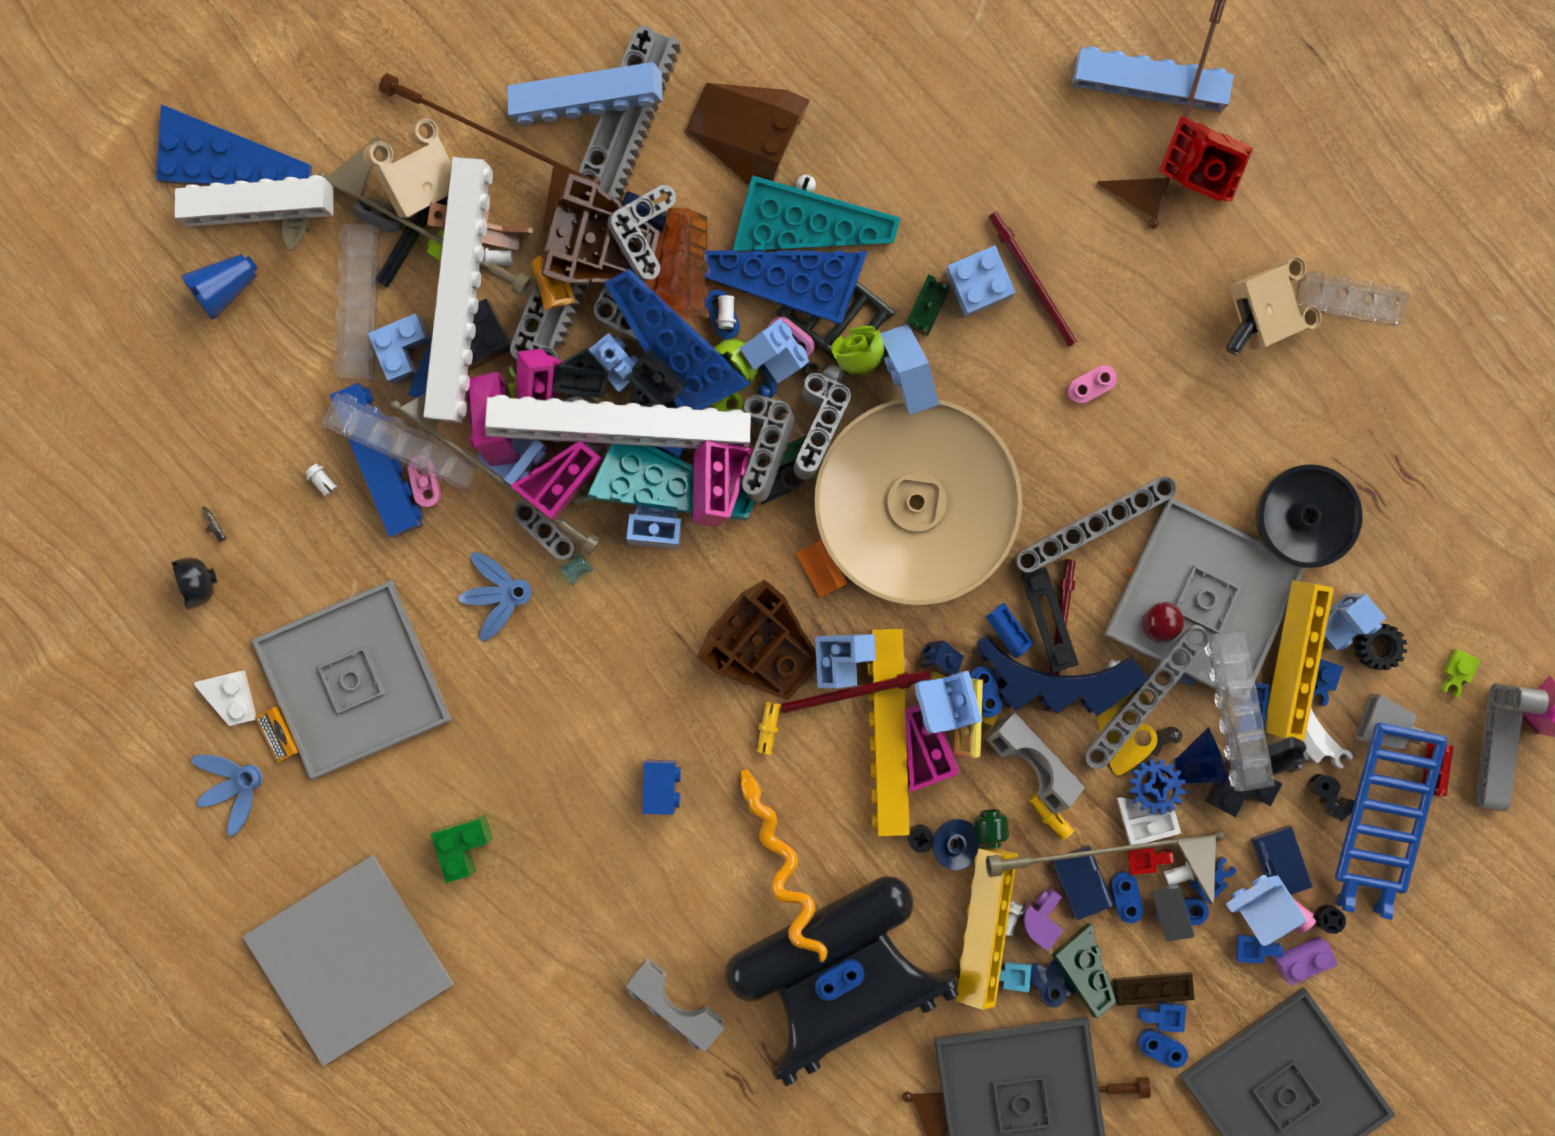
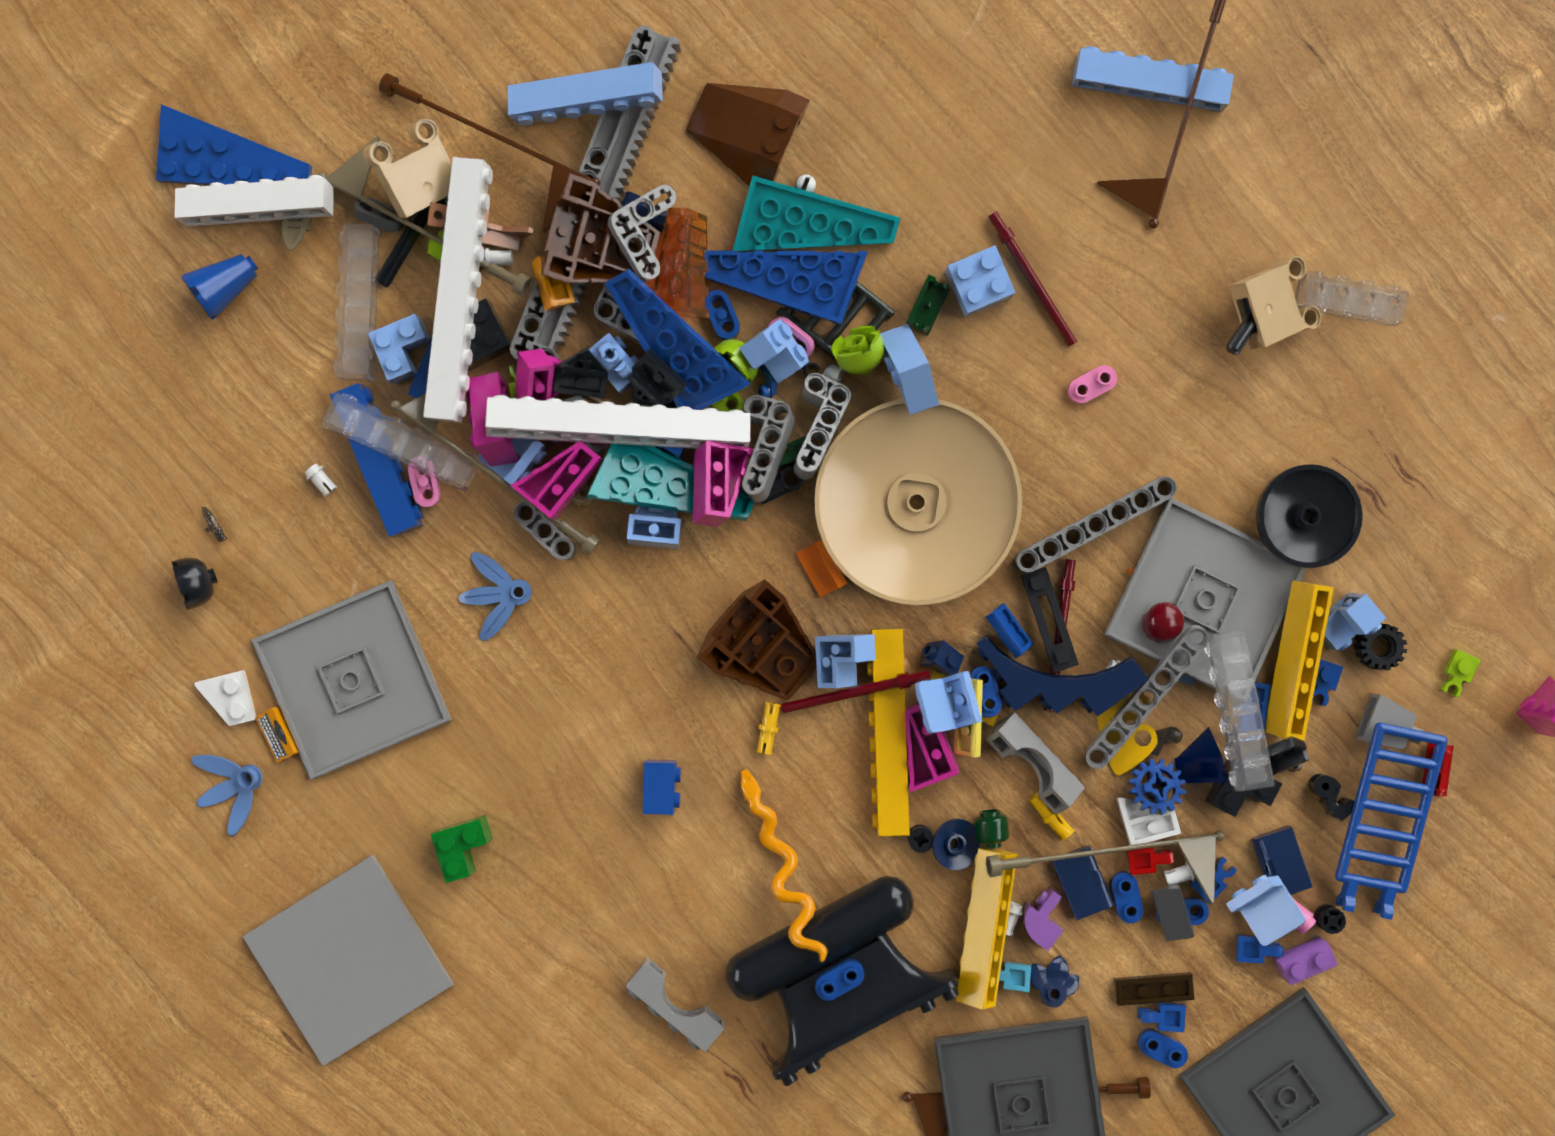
(576, 568): clear light blue bush -> none
(726, 312): white pin -> none
(1083, 967): wing -> none
(1205, 160): red slope -> none
(1321, 744): white piece -> none
(1501, 742): light grey beam -> none

